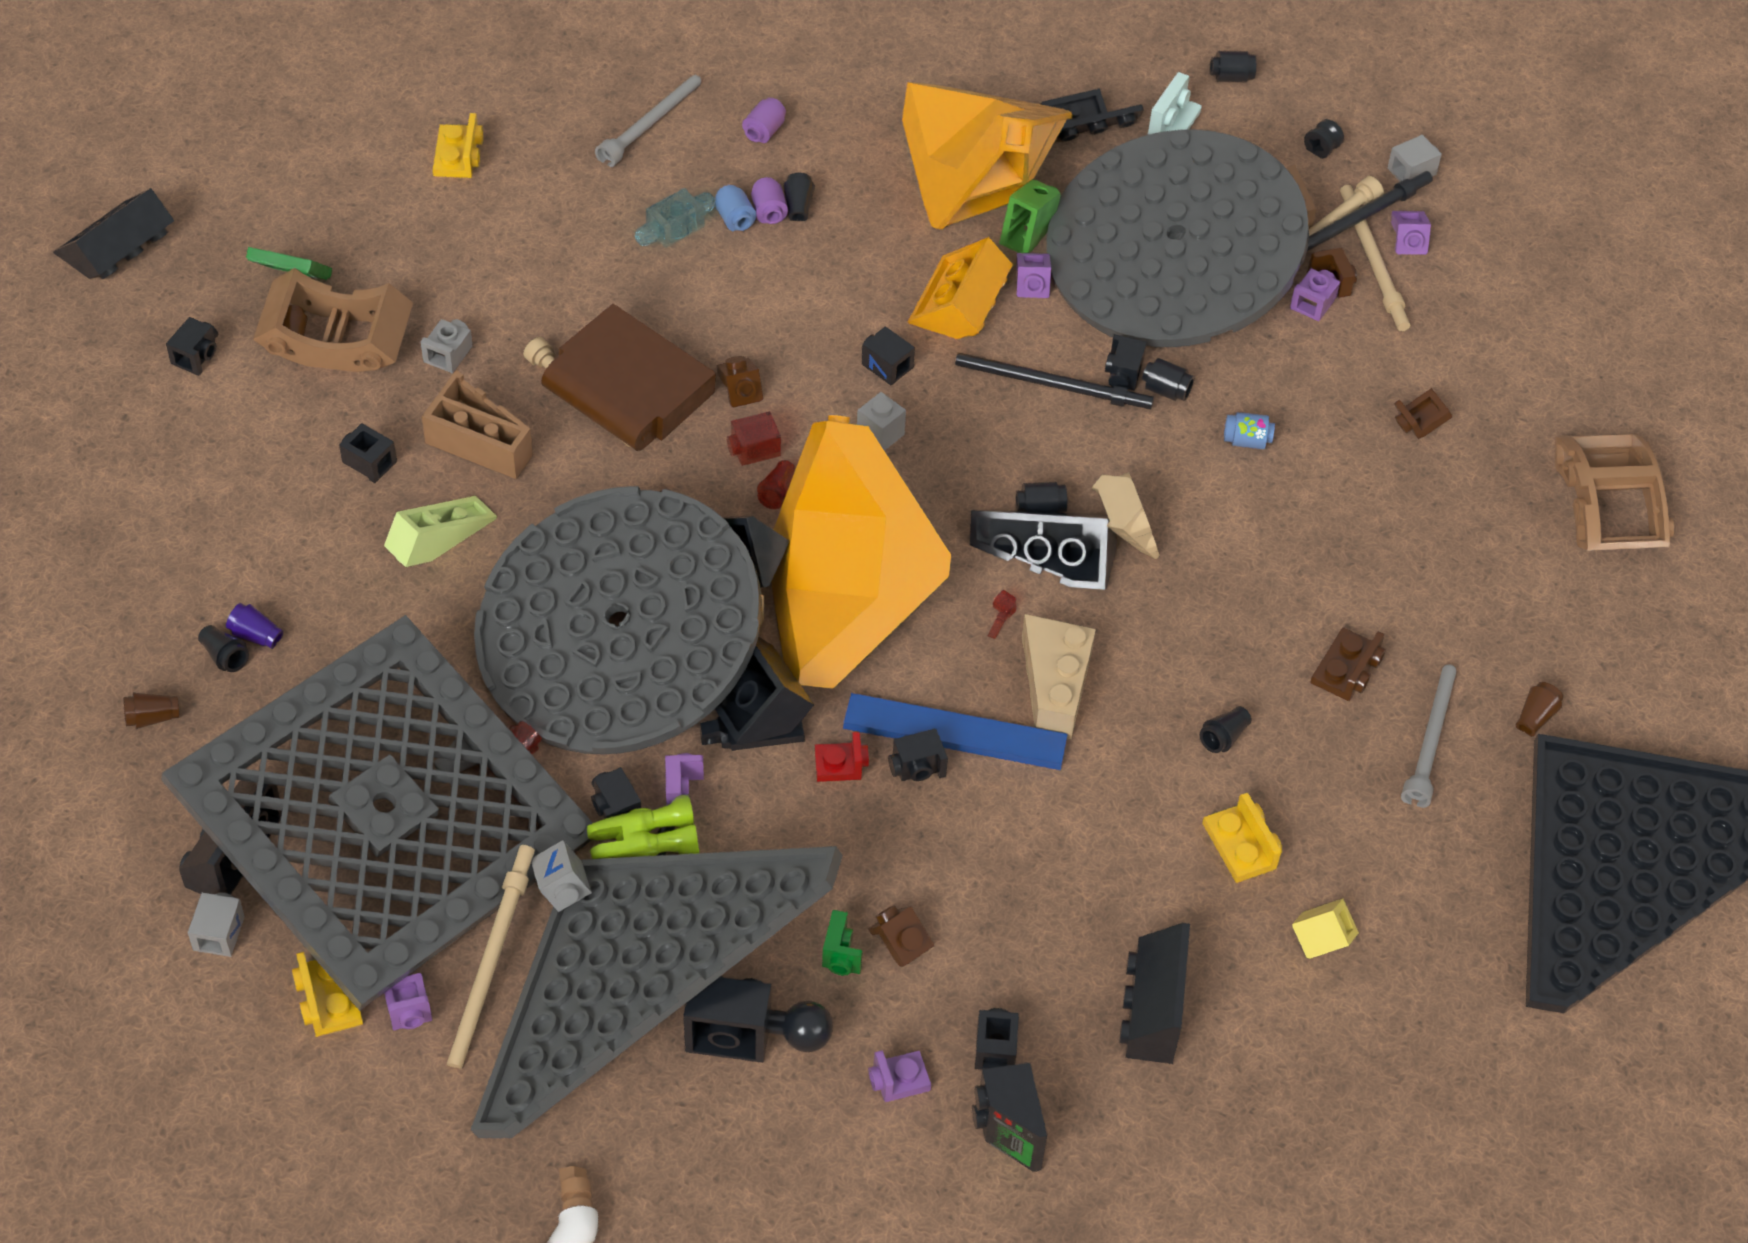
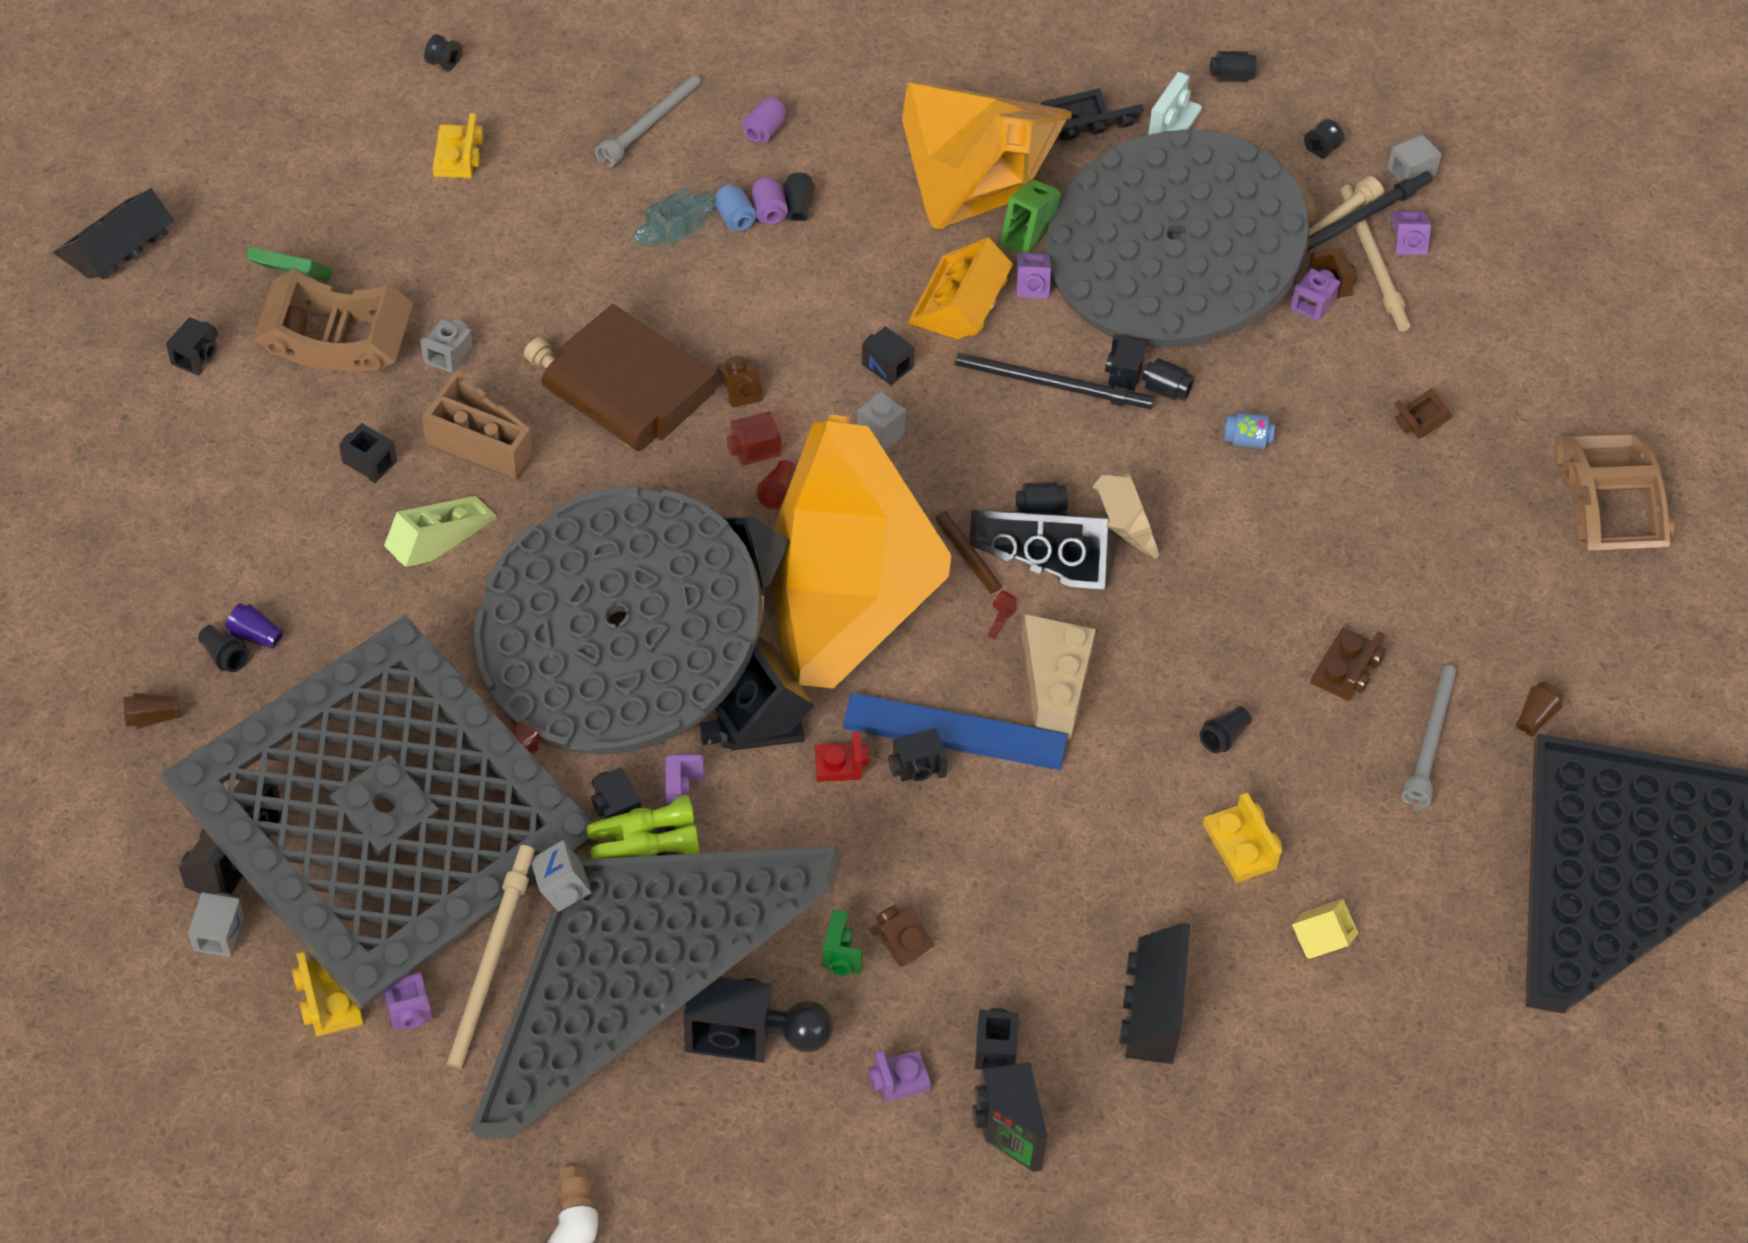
(443, 52): none -> black wheel
(968, 552): none -> reddish brown bar

